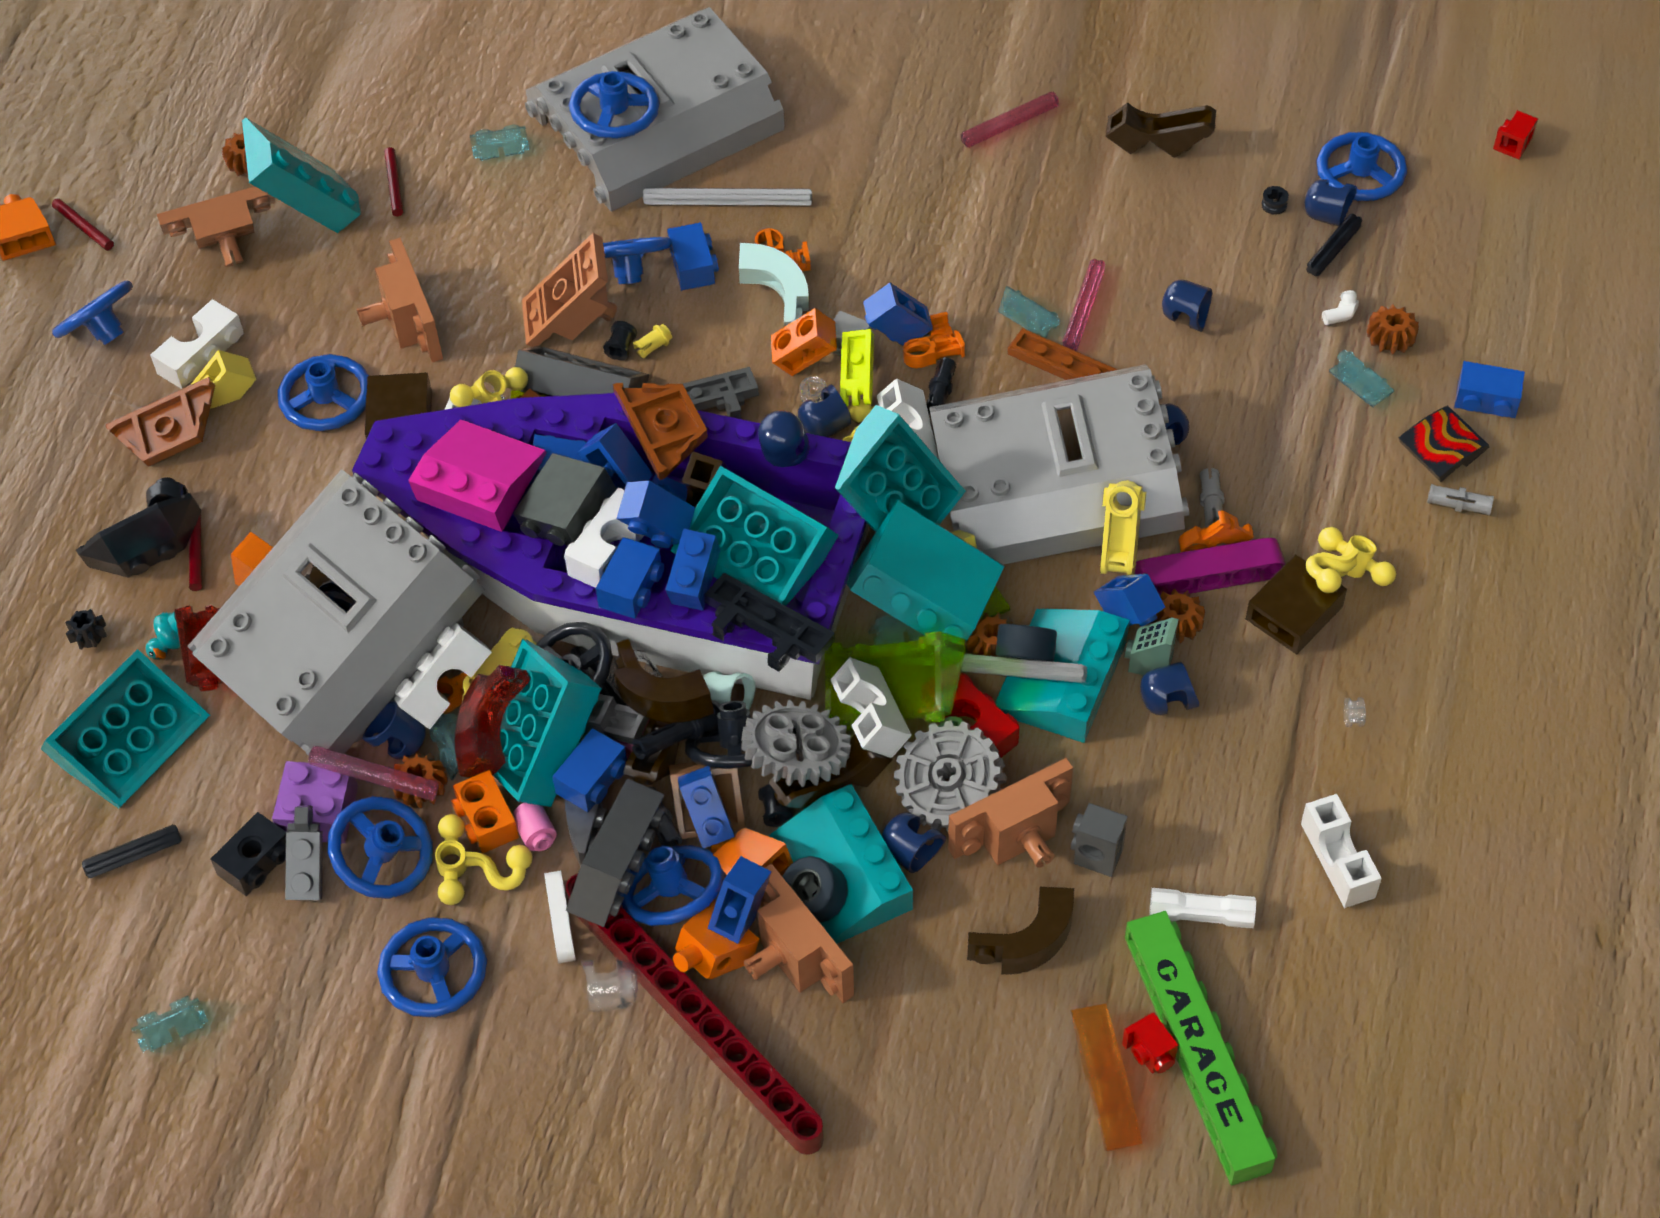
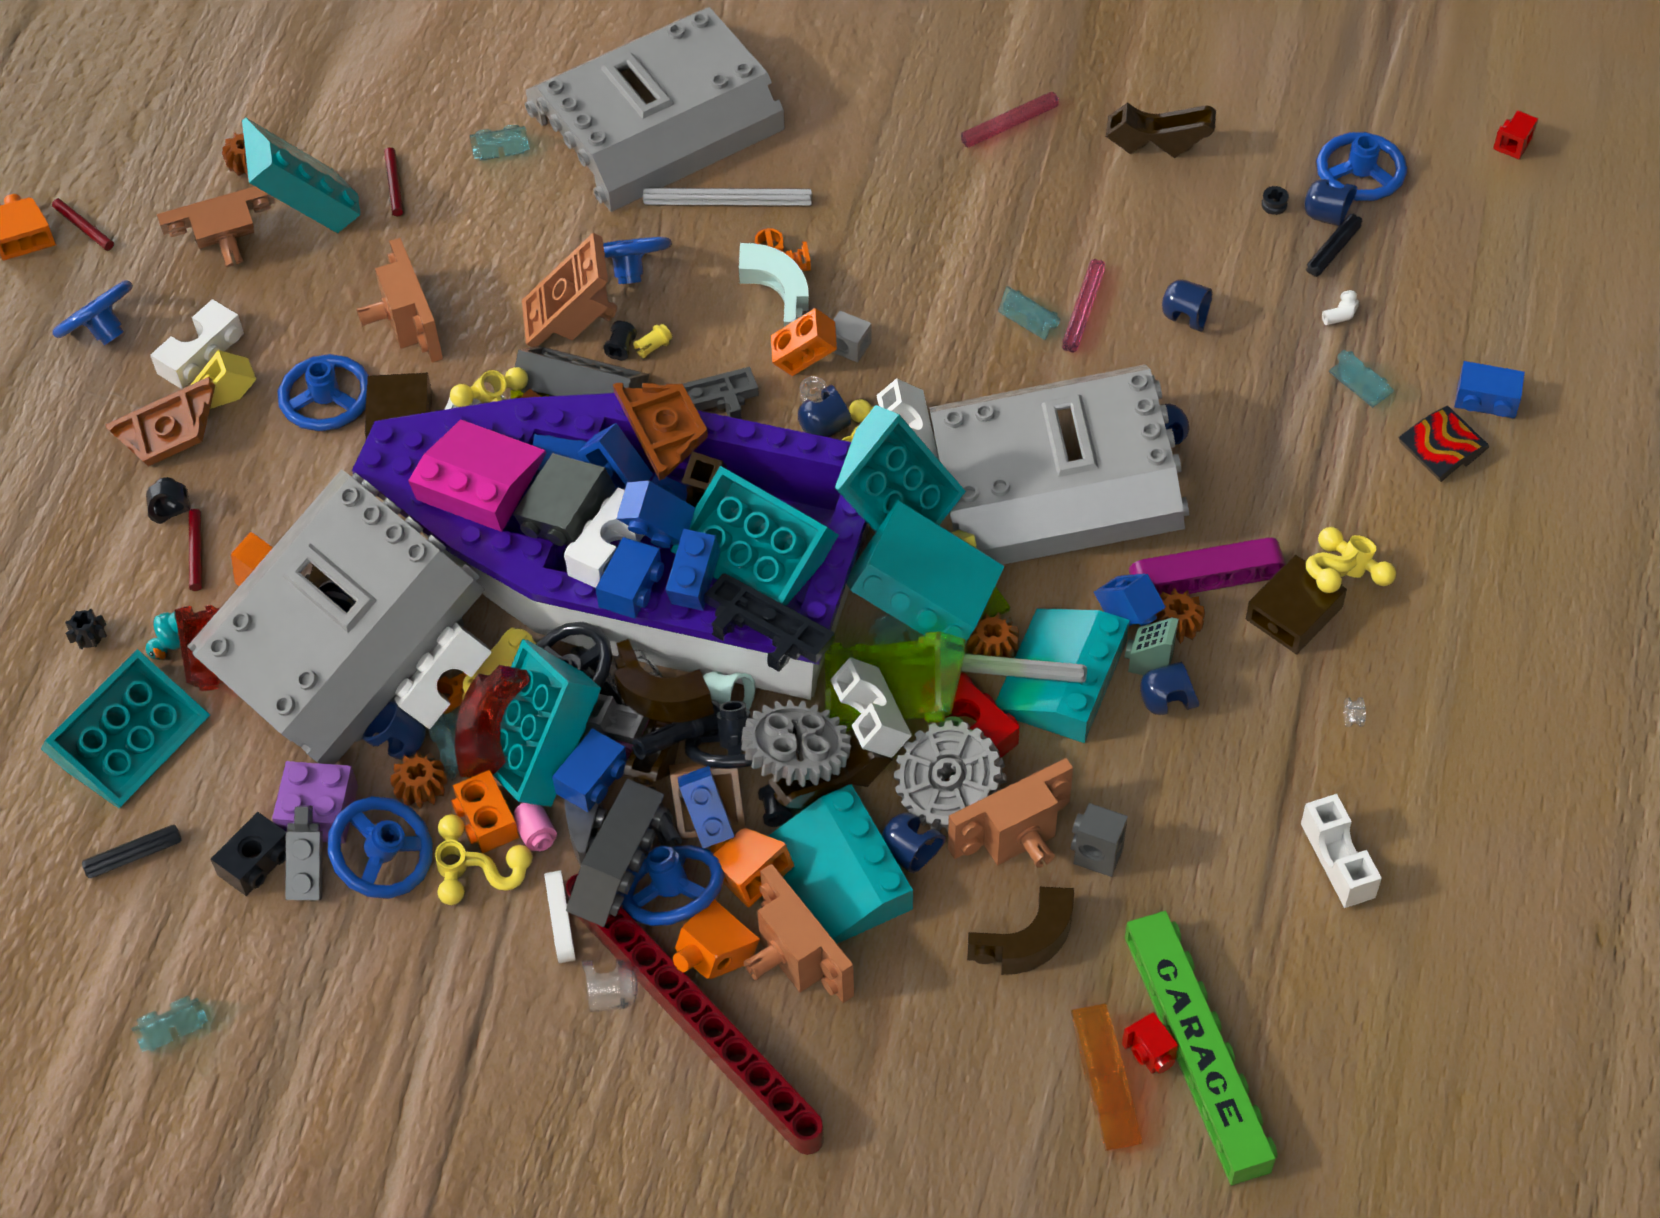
(143, 538): black wedge -> none
(373, 773): clear pink axle -> none
(431, 963): blue piece -> none
(614, 100): blue piece -> none
(692, 256): blue brick -> none
(739, 899): blue brick -> none
(780, 436): dark blue helmet -> none
(820, 878): black wheel -> none
(857, 366): neon yellow hinge -> none
(897, 314): blue brick -> none
(937, 345): orange piece -> none
(941, 384): black pin -> none
(1026, 642): black wheel -> none
(1054, 357): dark orange tile -> none
(1121, 528): light yellow piece -> none
(1211, 497): light grey pin -> none
(1224, 530): orange piece -> none
(1227, 910): white axle -> none
(1392, 329): dark orange gear -> none
(1481, 504): light grey pin -> none

